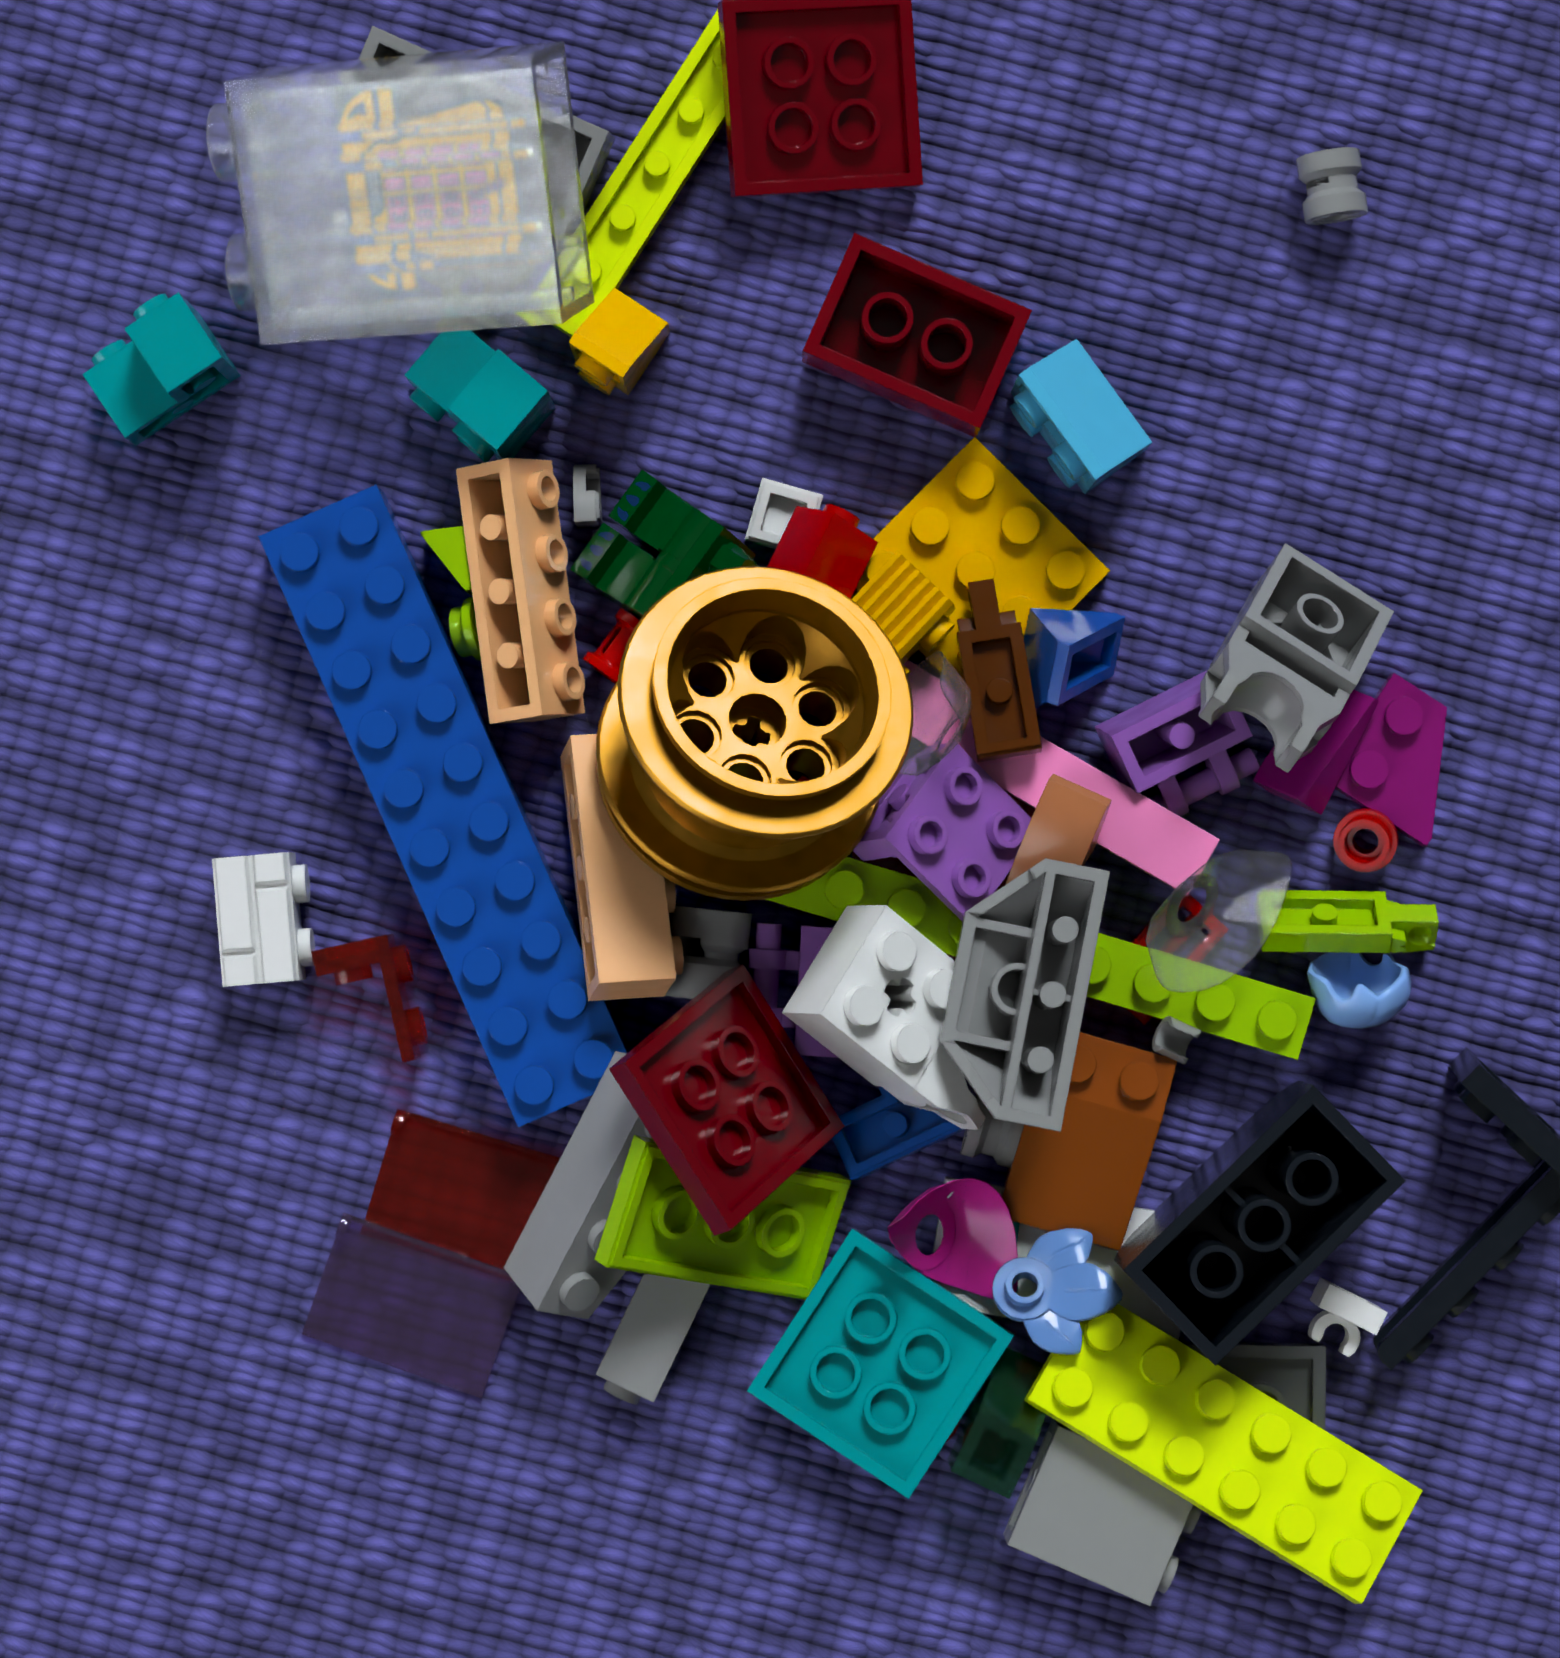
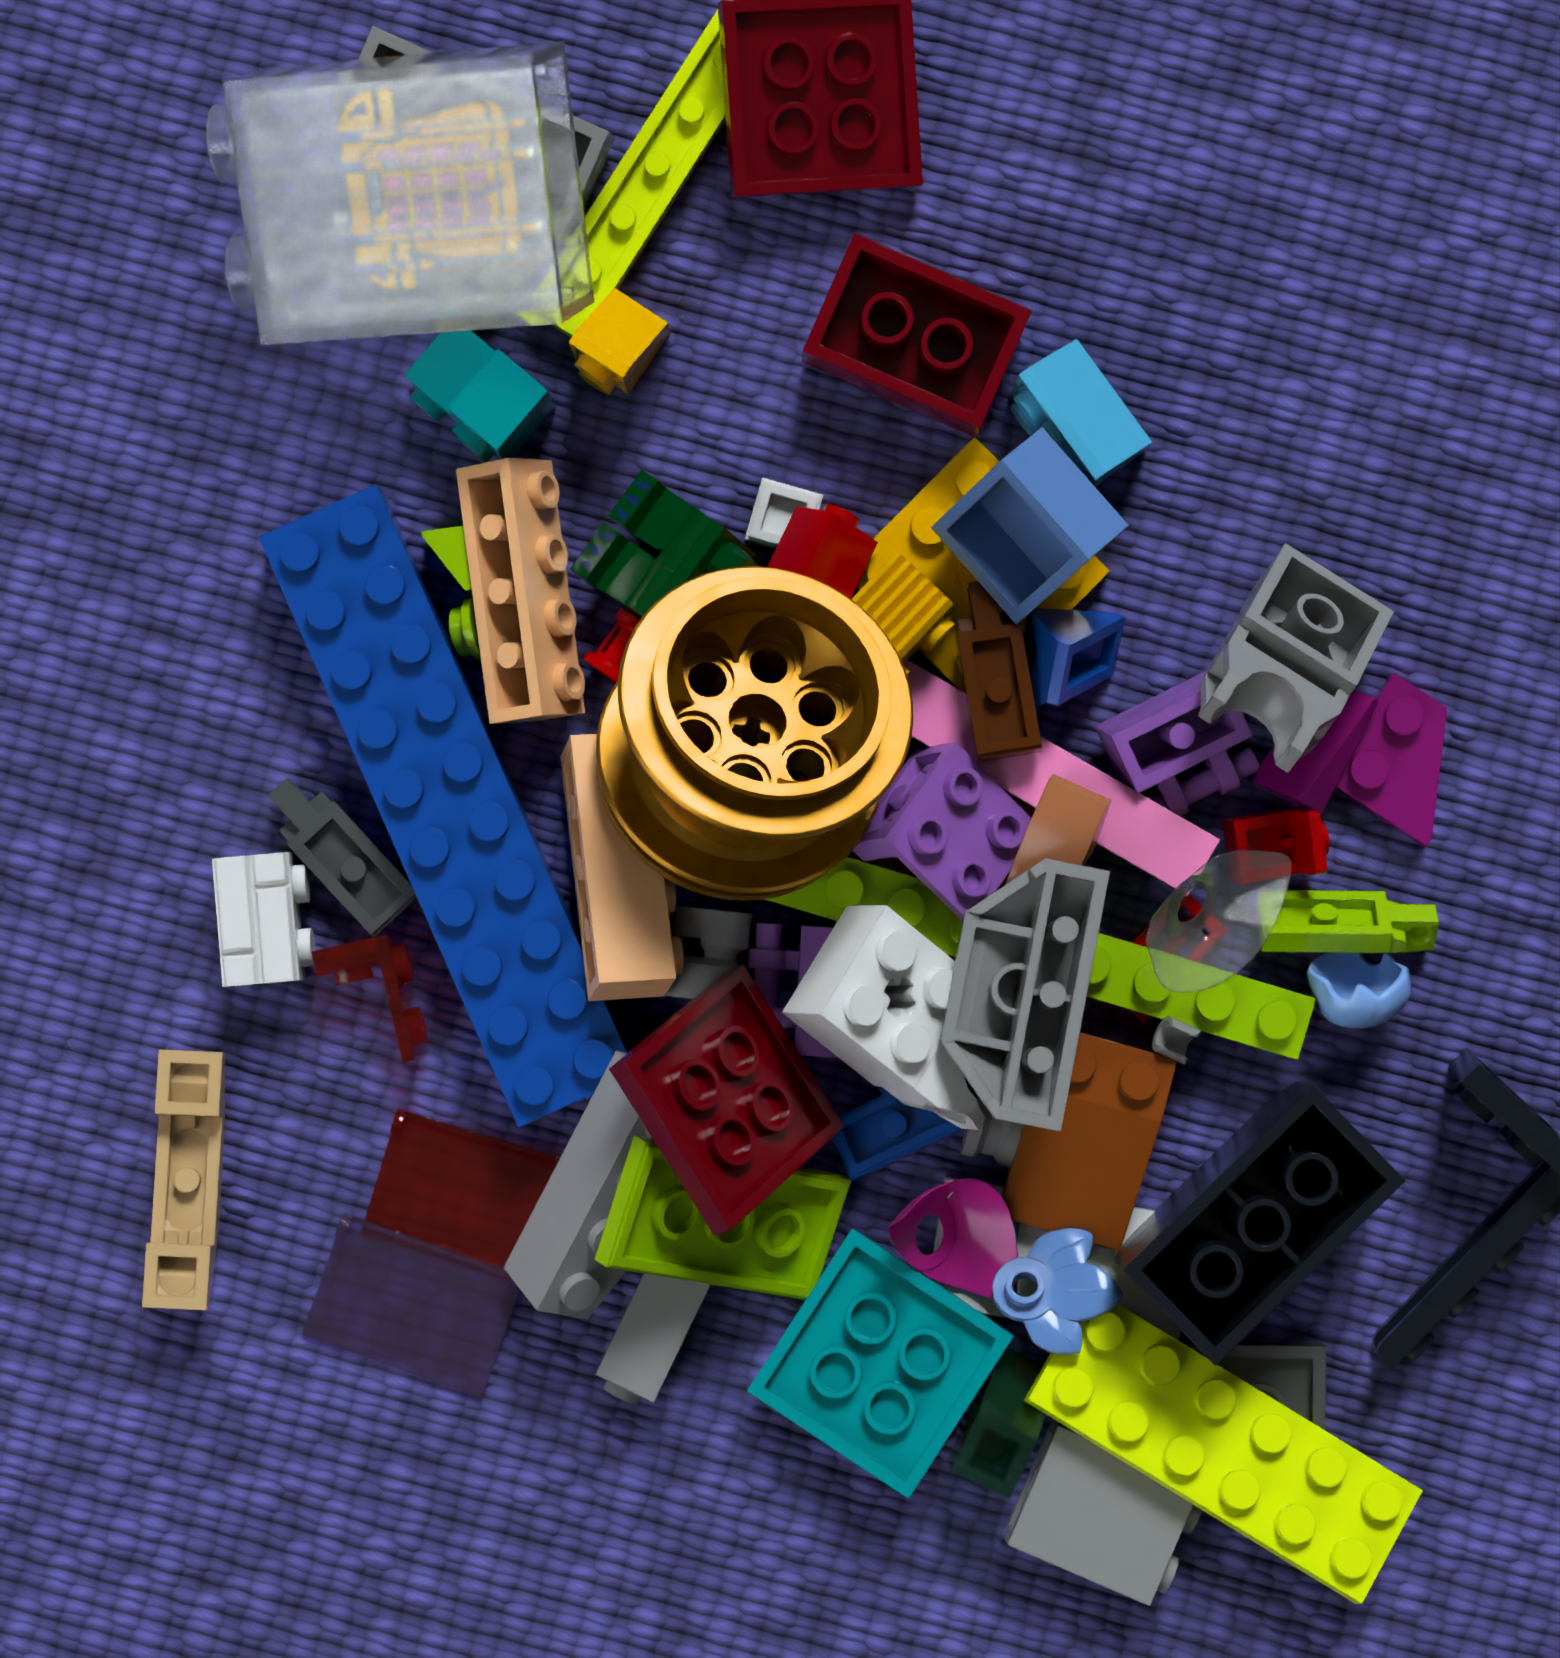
(162, 370): teal brick -> none
(186, 1180): none -> tan slope
(343, 857): none -> dark grey hinge
(587, 496): light grey tile -> none
(938, 702): clear piece -> none
(1029, 525): none -> medium blue piece
(1285, 830): none -> red bracket
(1332, 185): light grey wheel -> none
(1344, 1309): white tile -> none
(1365, 859): red plate -> none

